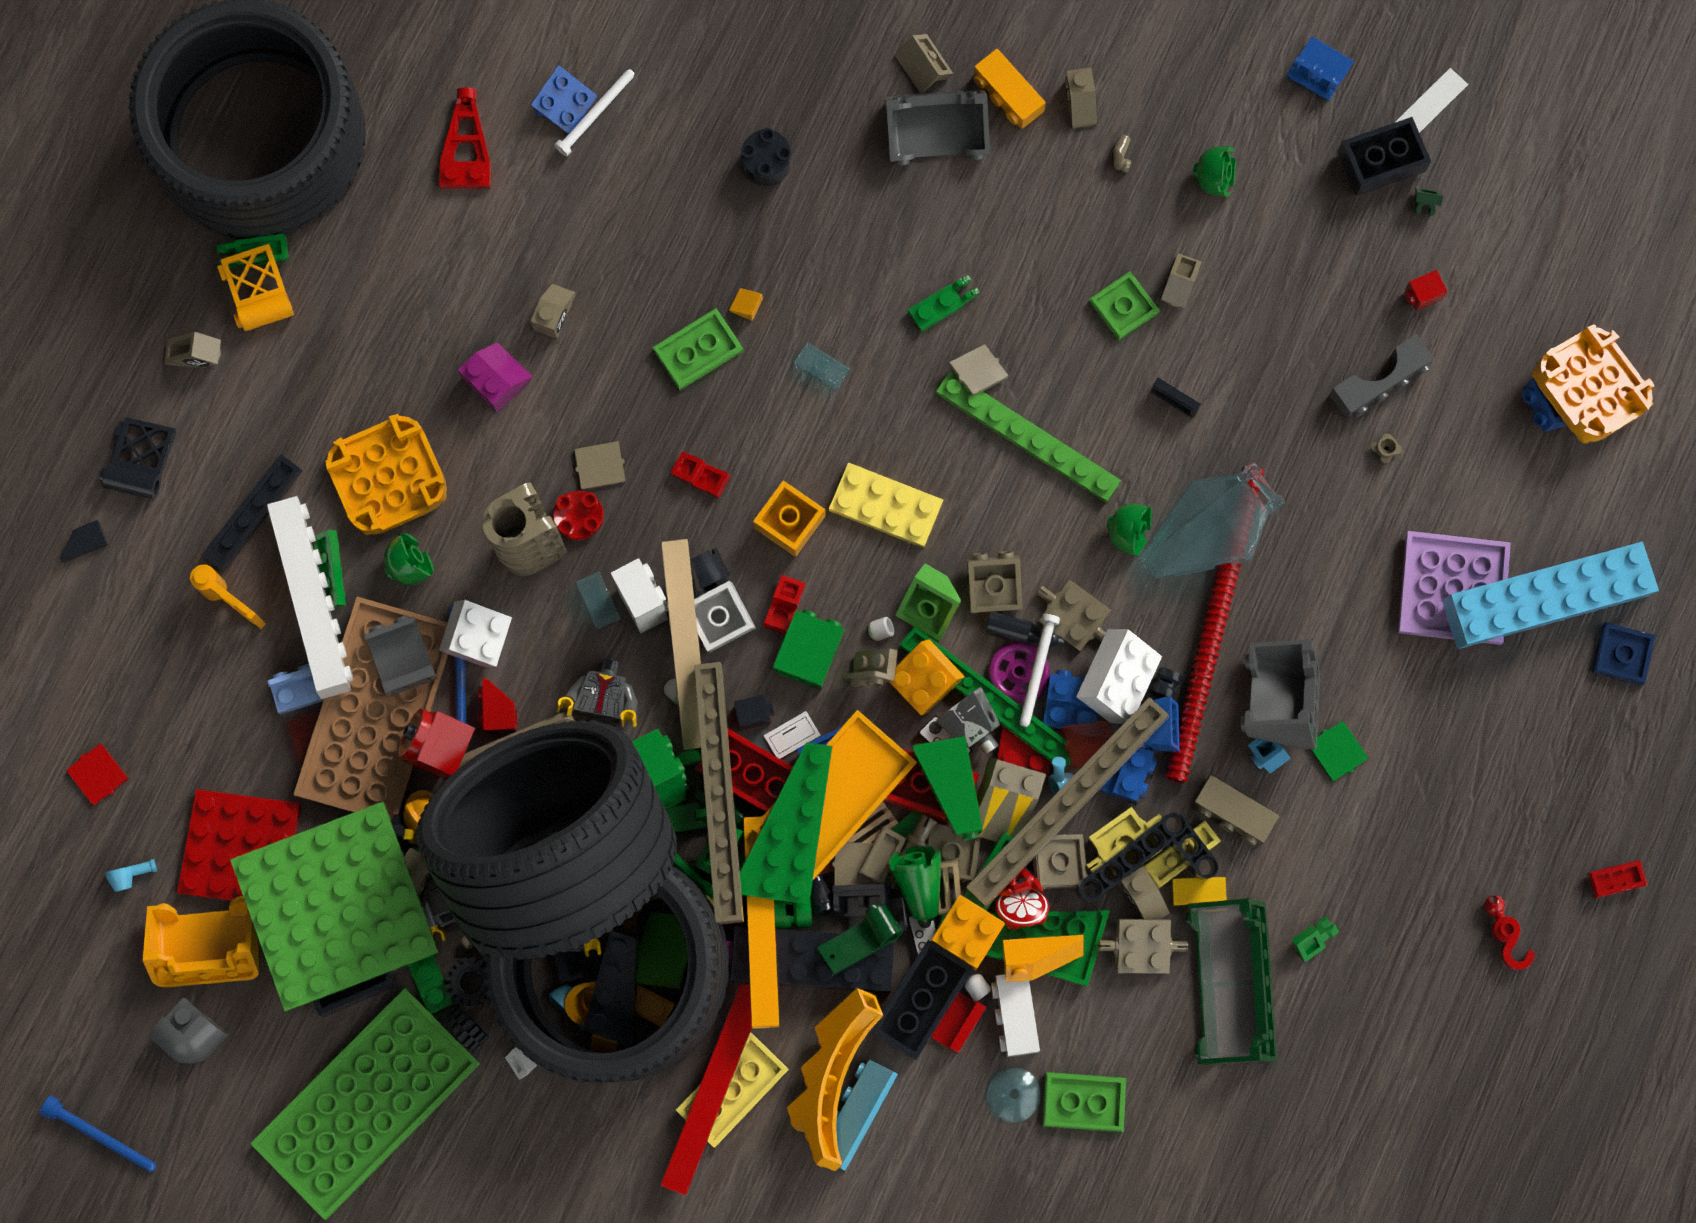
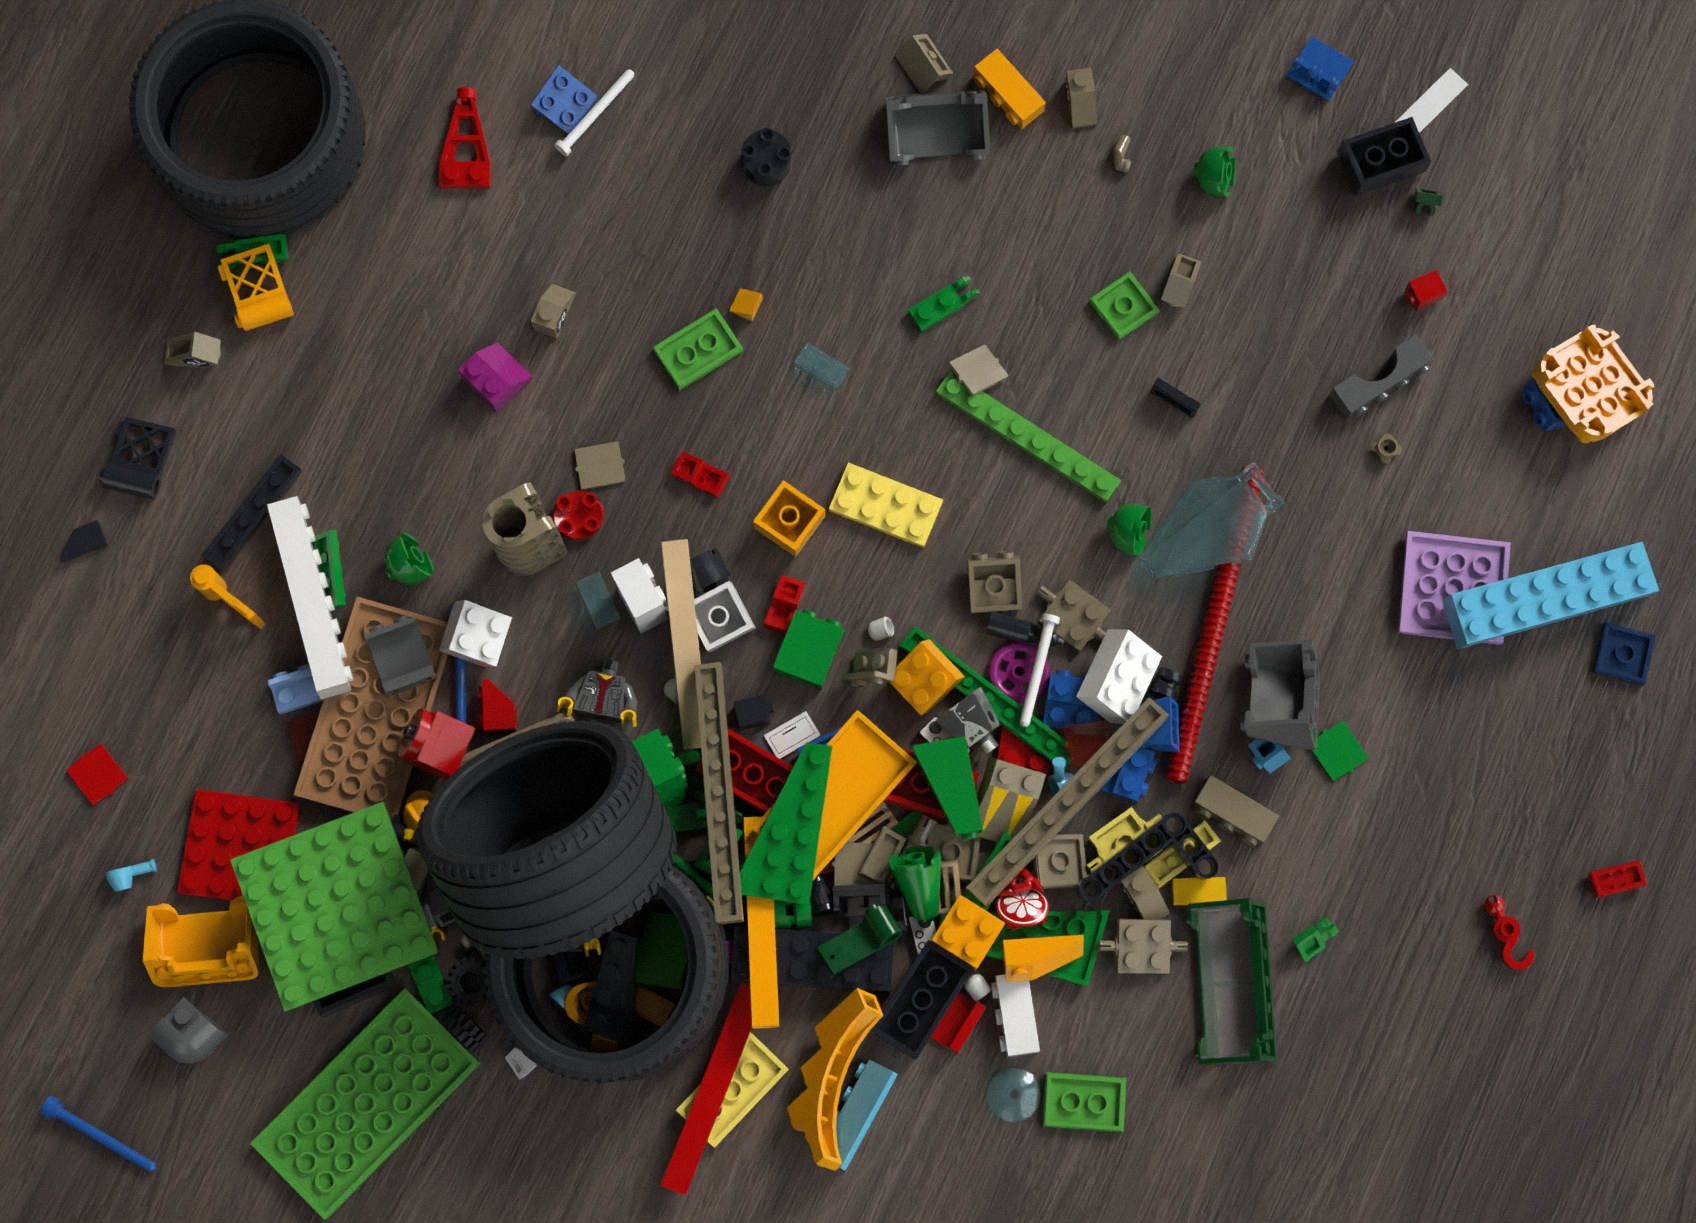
(386, 475): light orange plate -> none
(929, 602): bright green slope -> none

